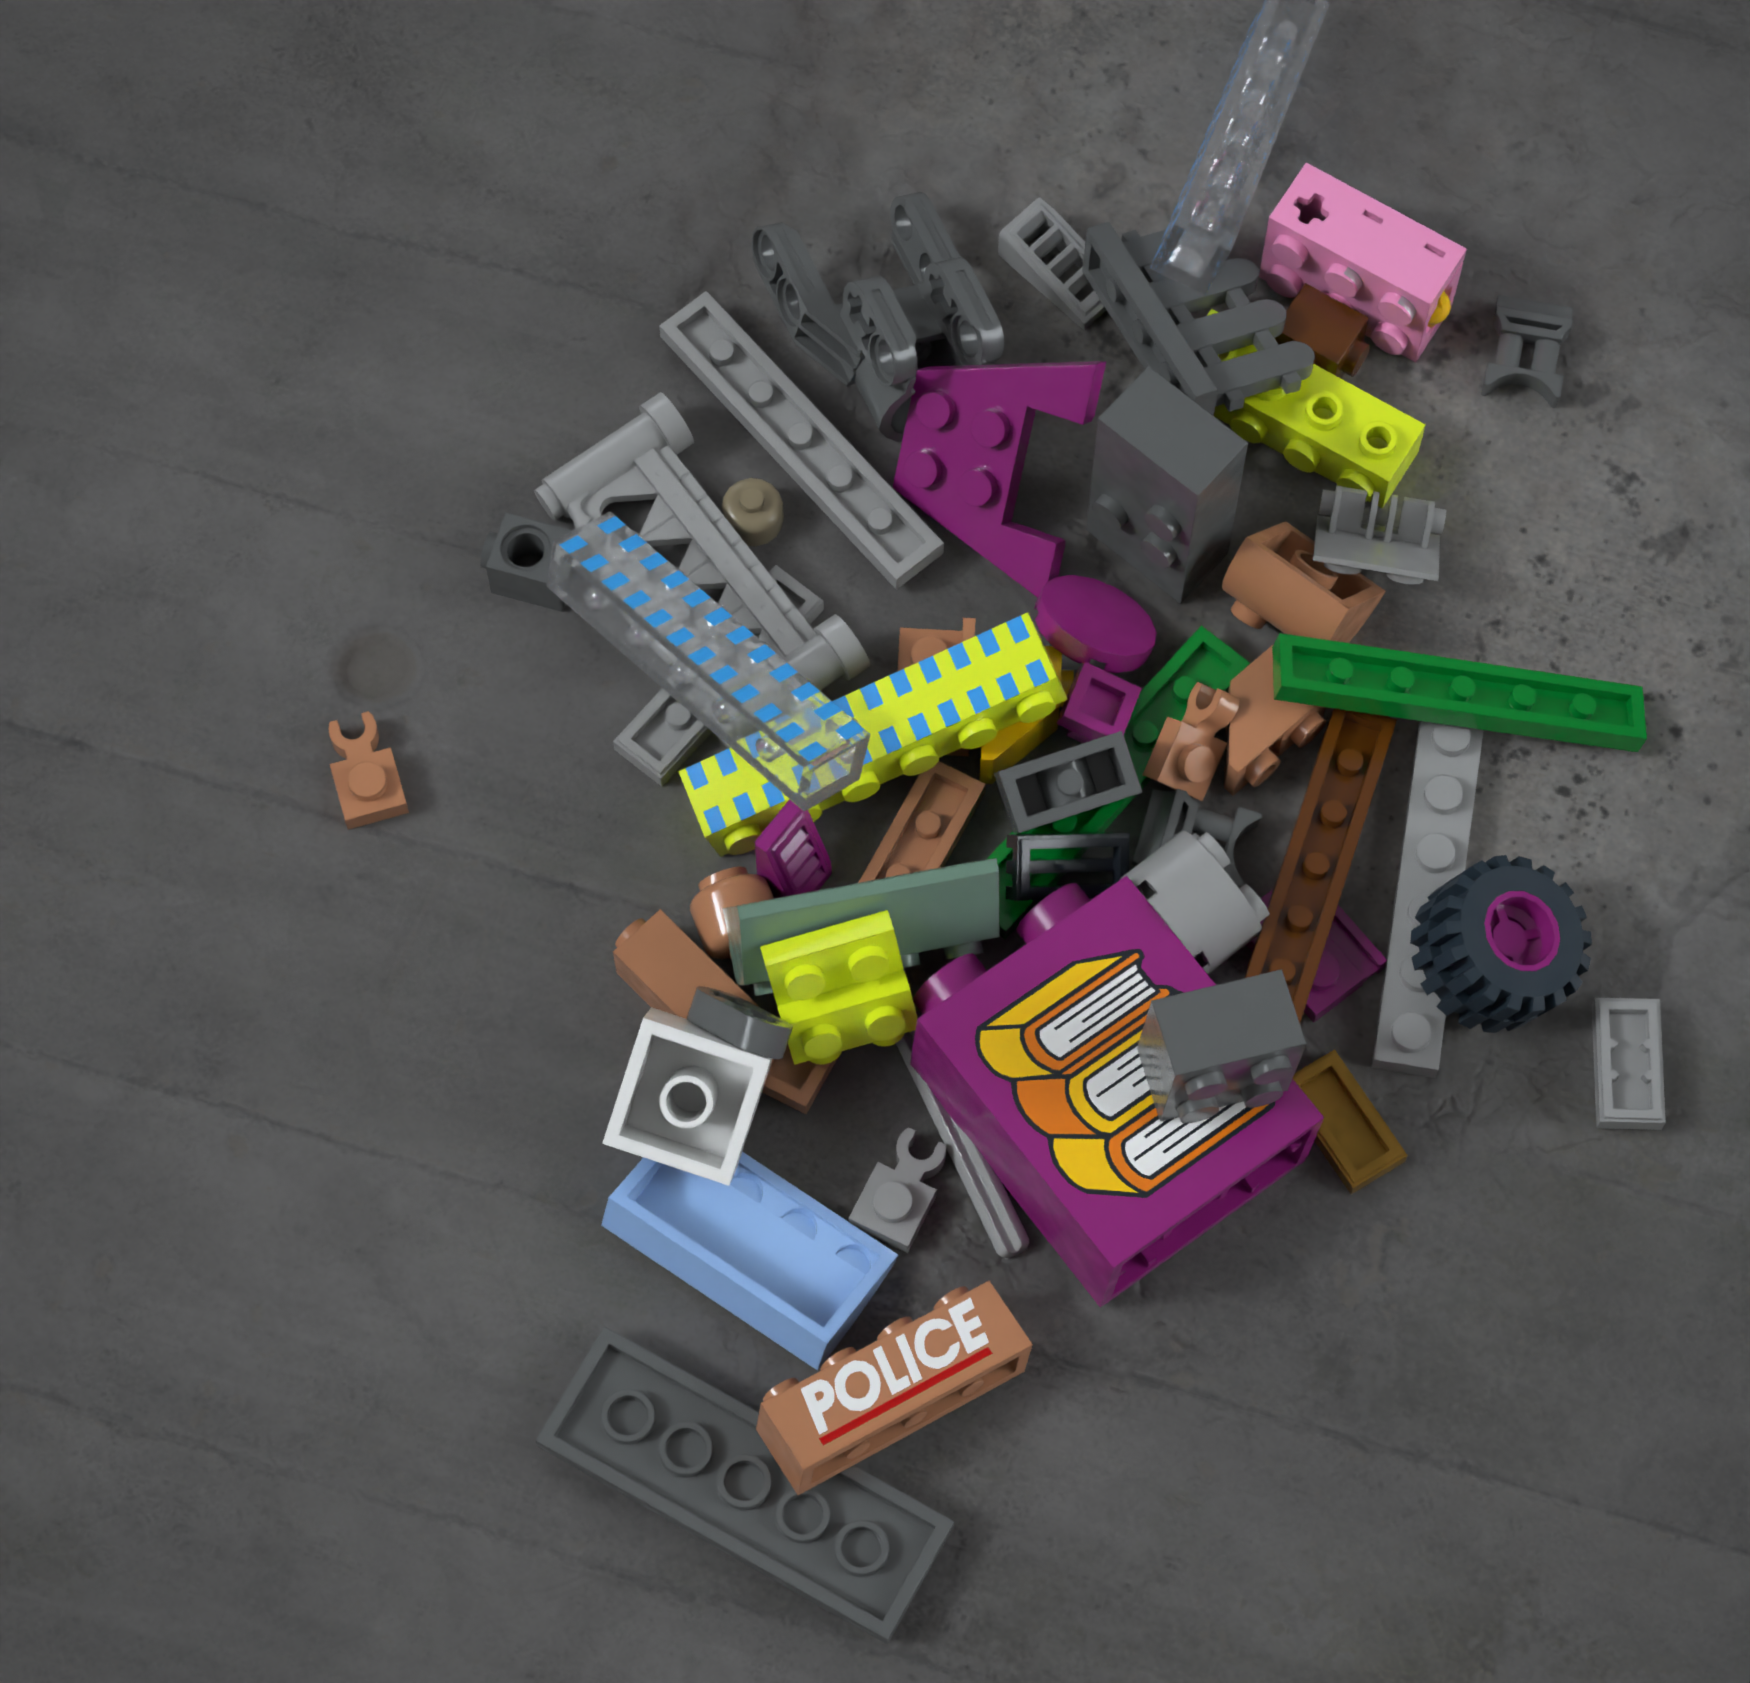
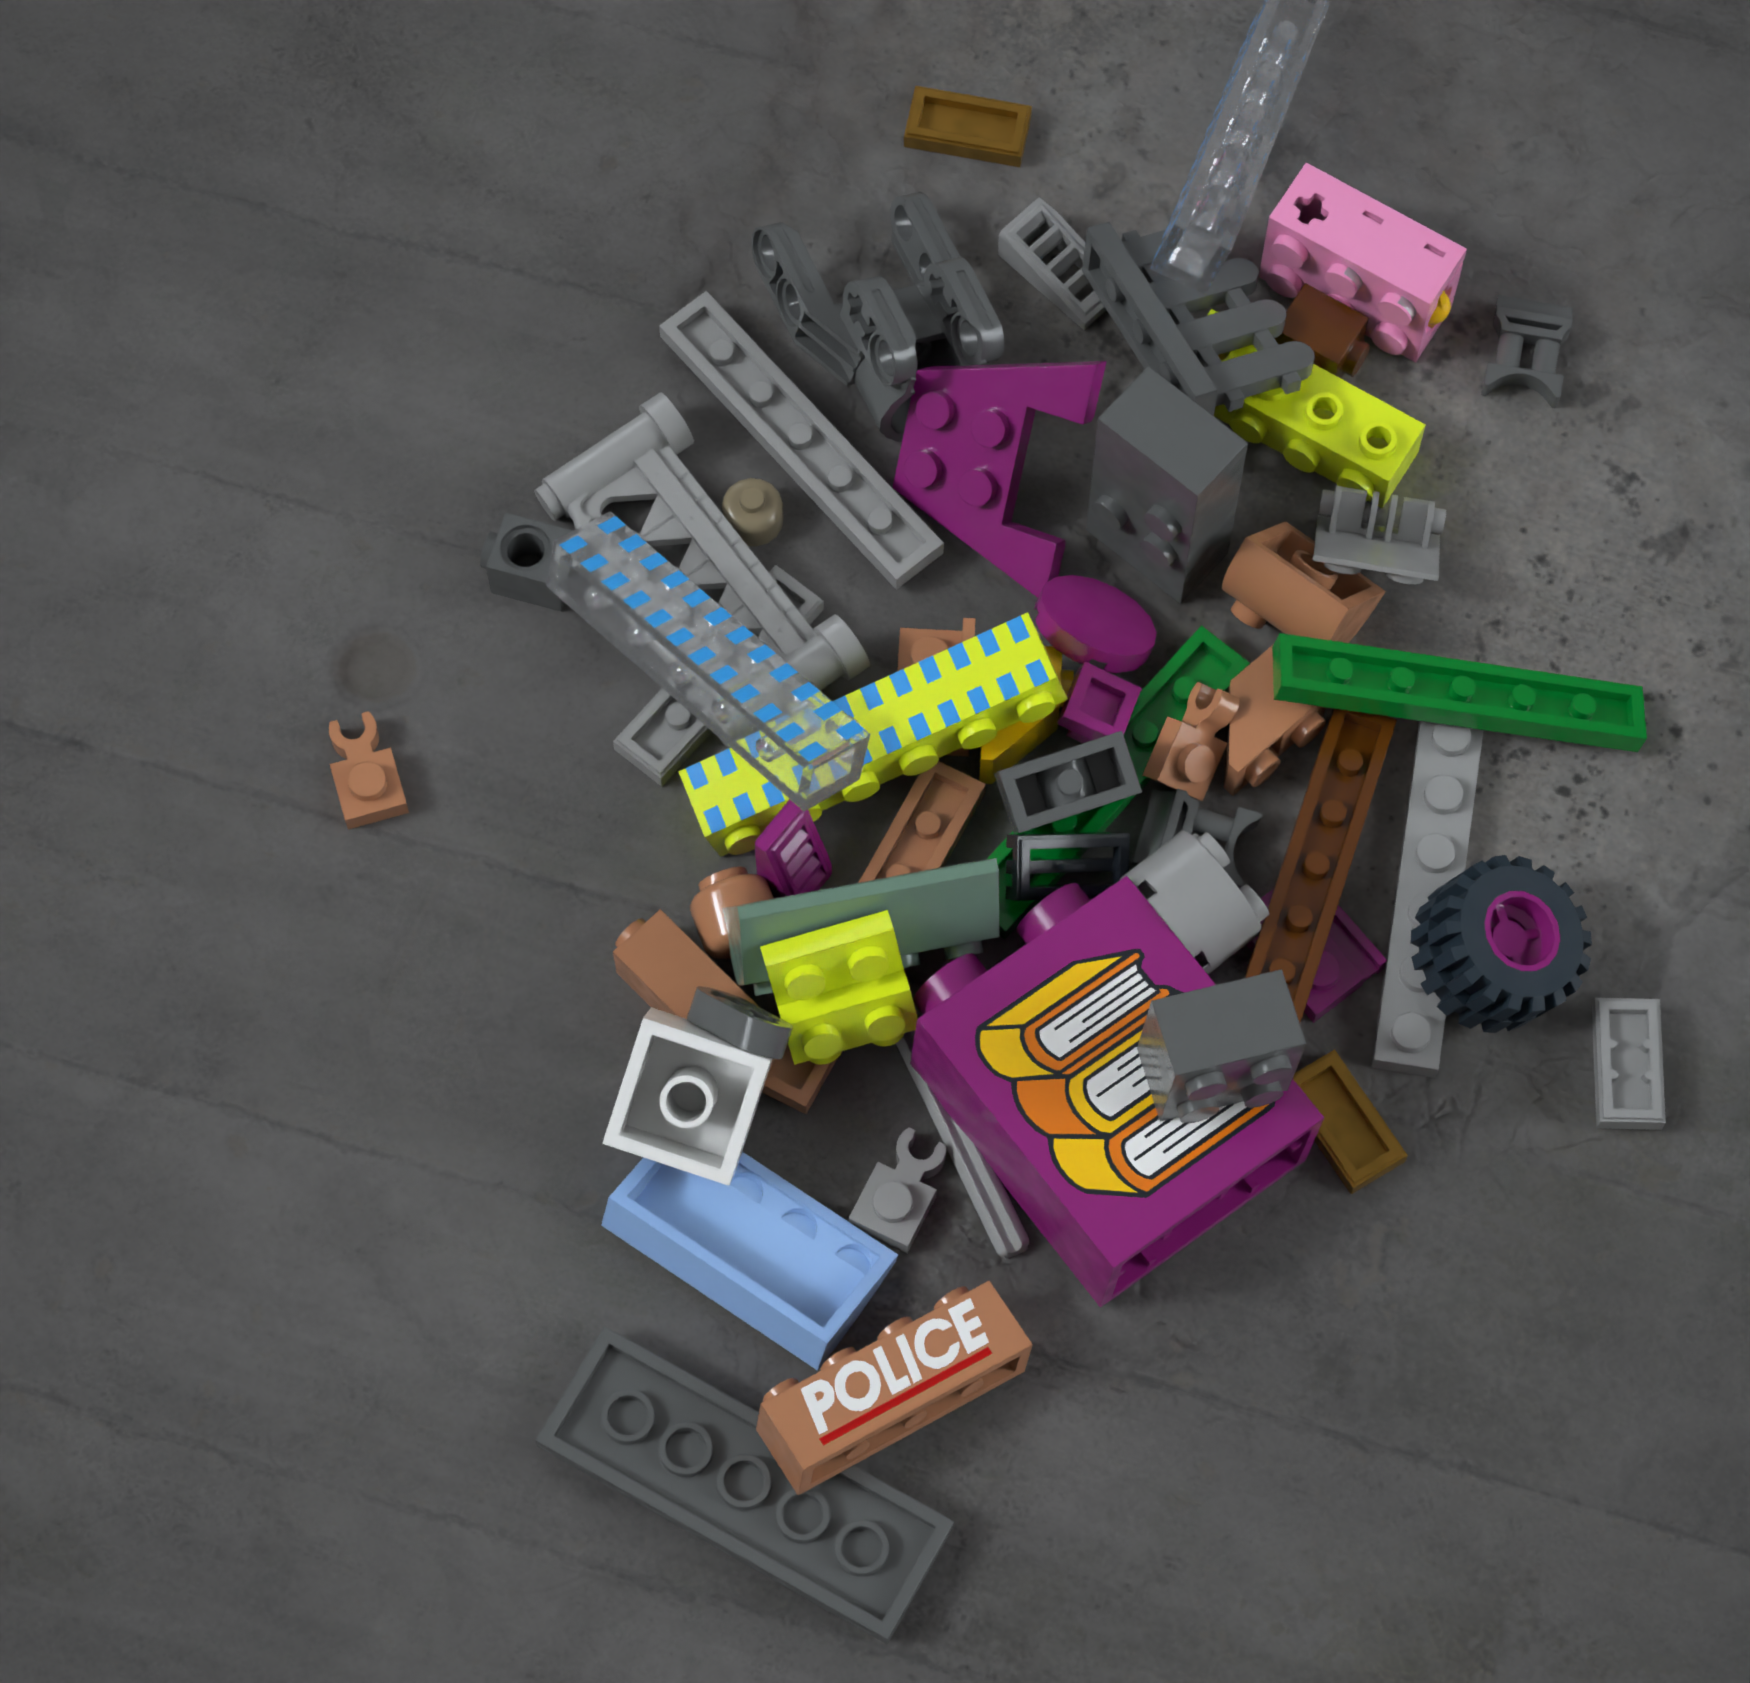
(967, 126): none -> pearl gold tile

